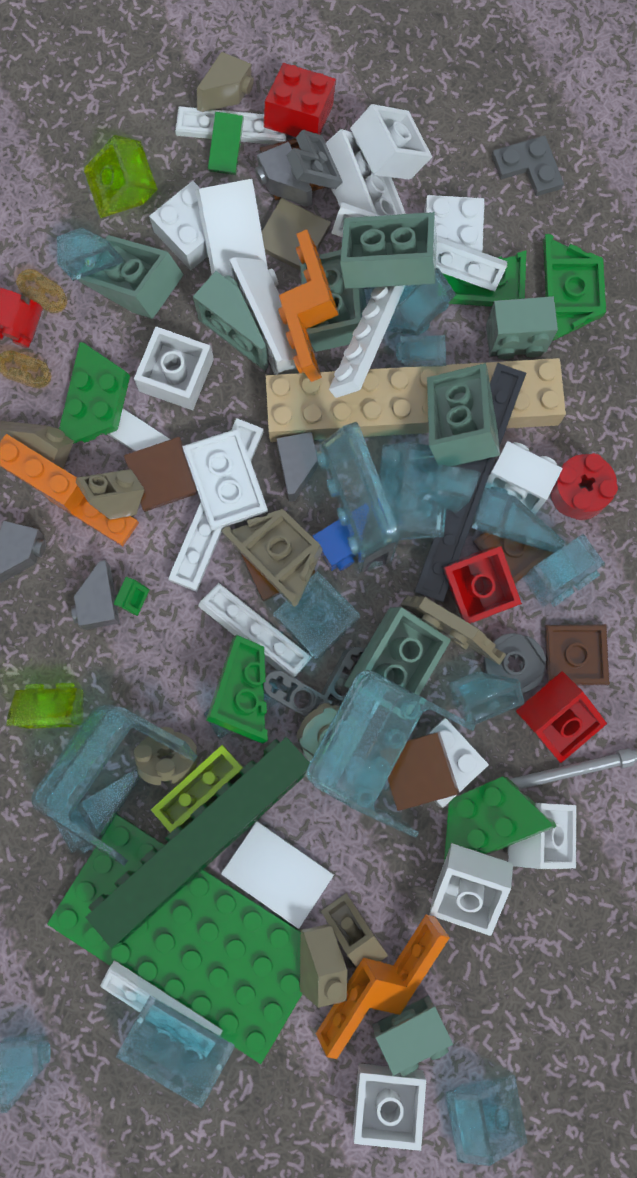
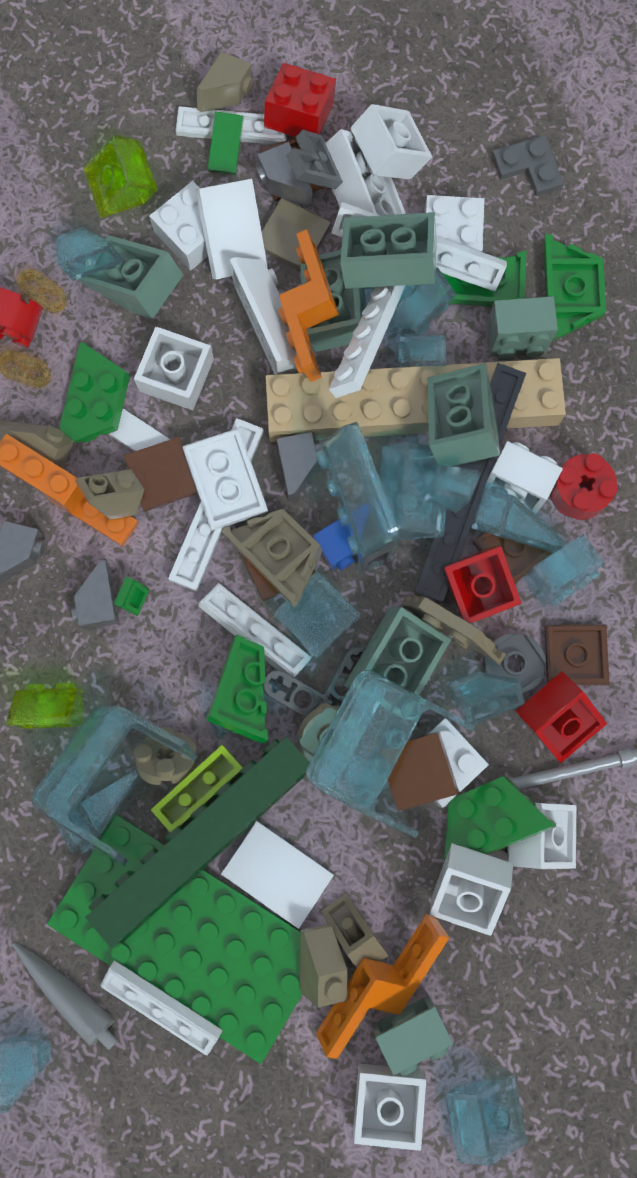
(69, 1000): none -> light grey piece
(175, 1051): clear light blue slope -> none
(226, 313): sand green slope -> none

